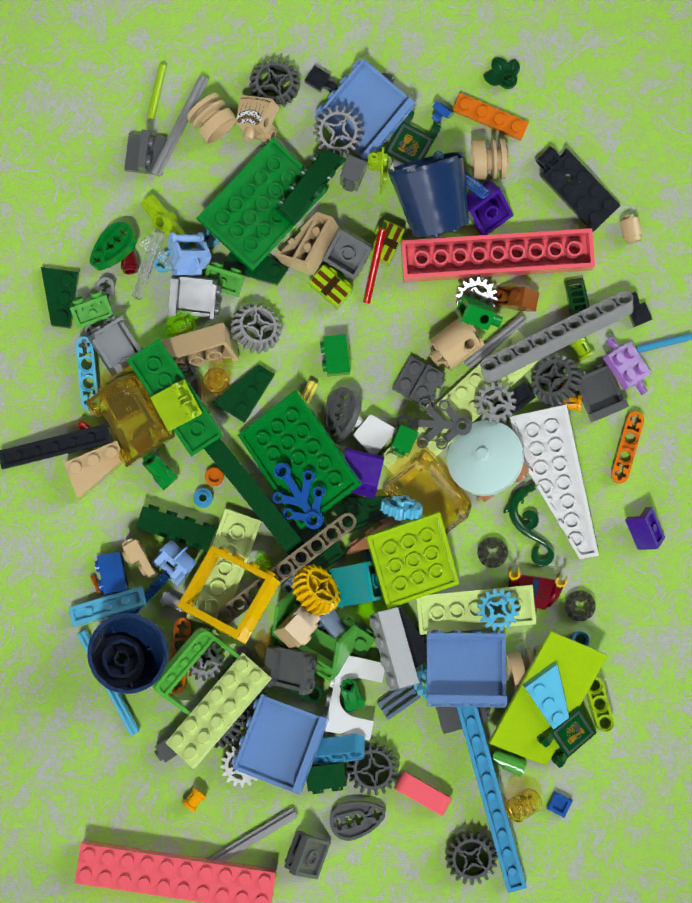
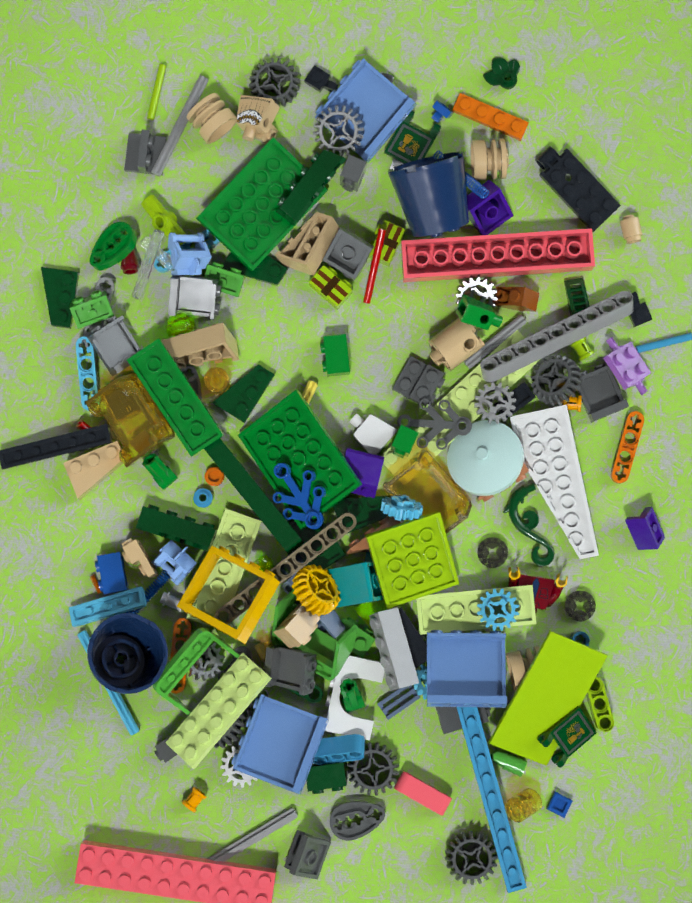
(176, 405): lime hinge -> none
(250, 336): light grey gear -> none
(351, 412): dark grey piece -> none
(378, 162): lime hinge -> none
(548, 694): medium azure wing -> none

